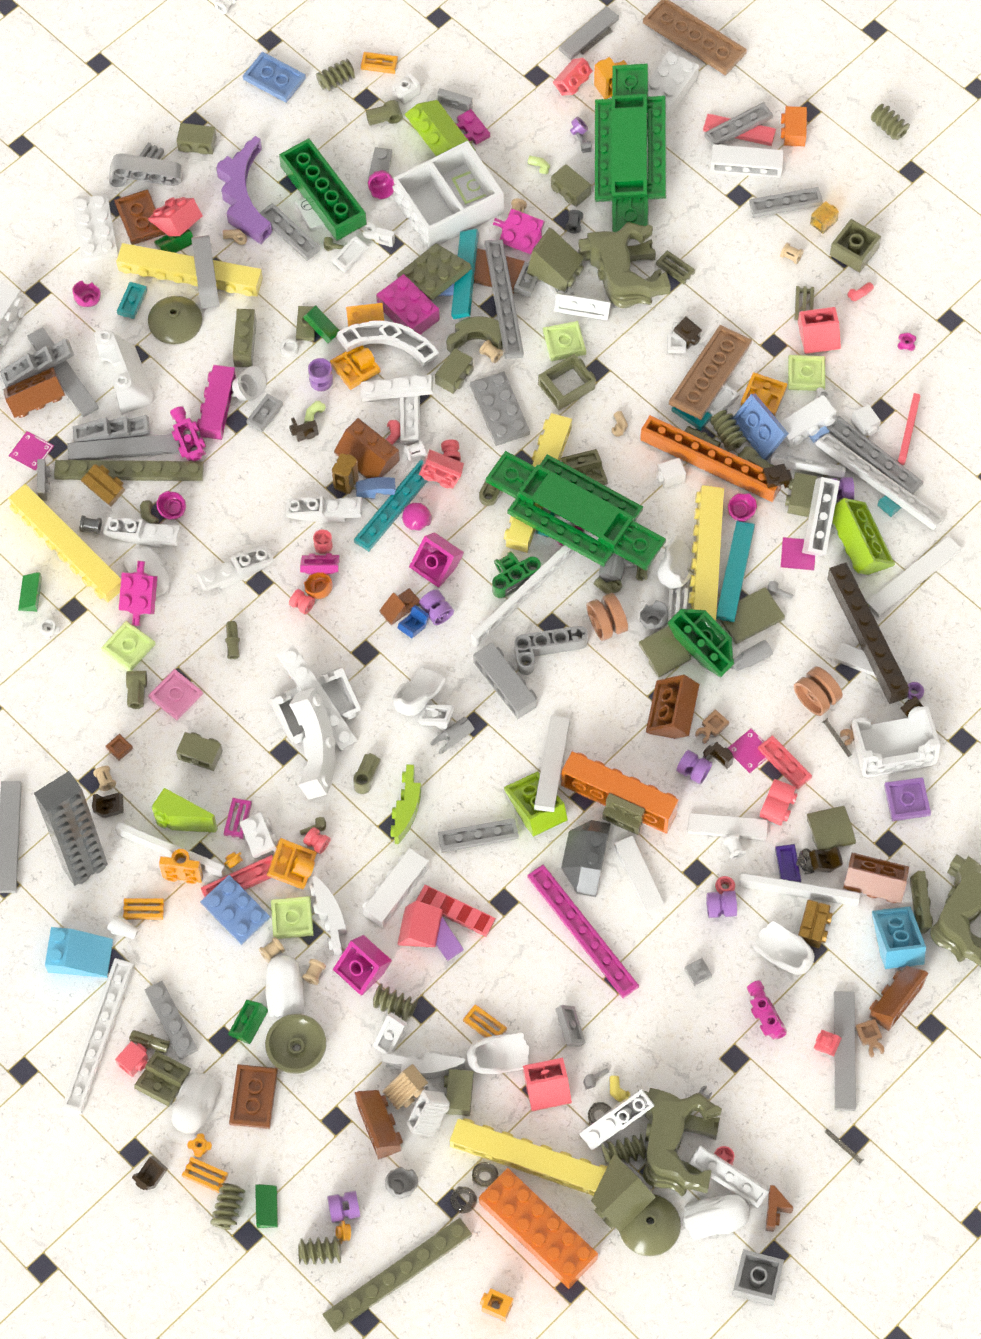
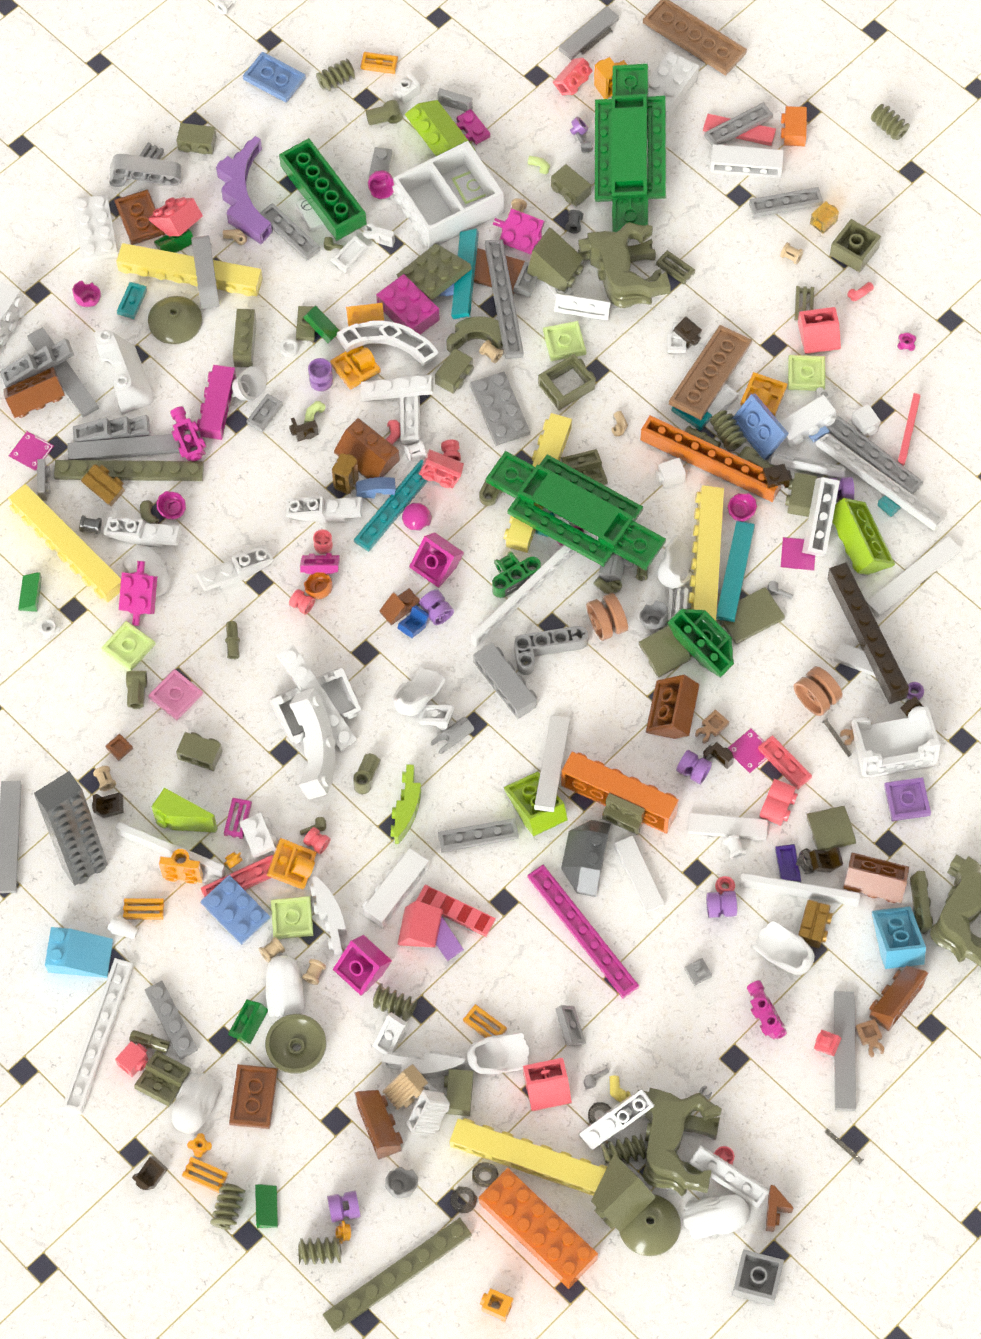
(752, 655): light grey piece -> none

